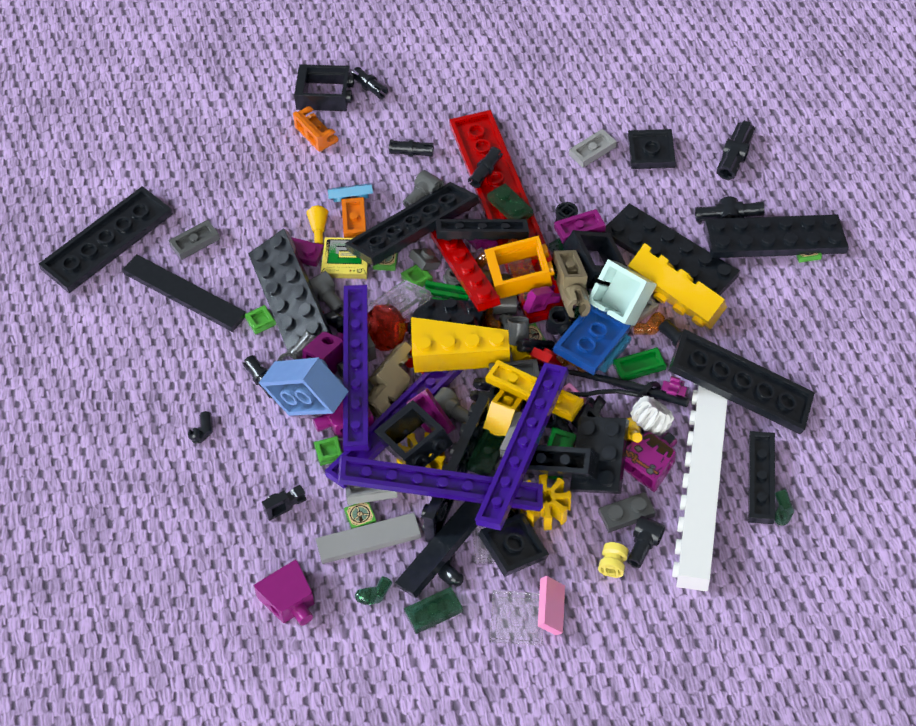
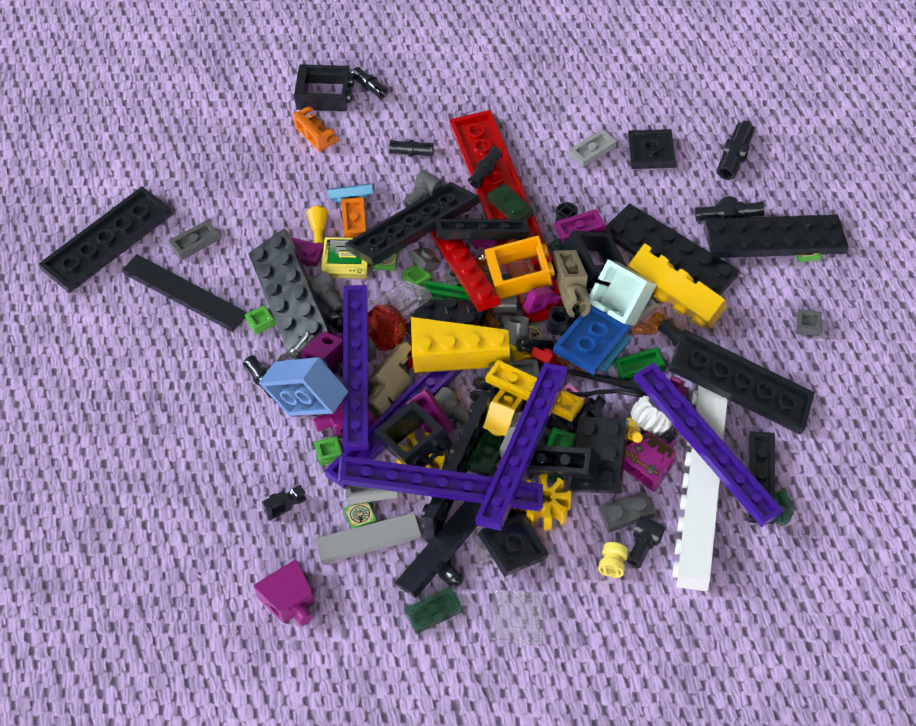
(199, 434): black arm -> none
(375, 594): clear green arm -> none
(551, 605): bright pink tile -> none
(708, 445): none -> dark purple plate
(808, 322): none -> dark grey plate

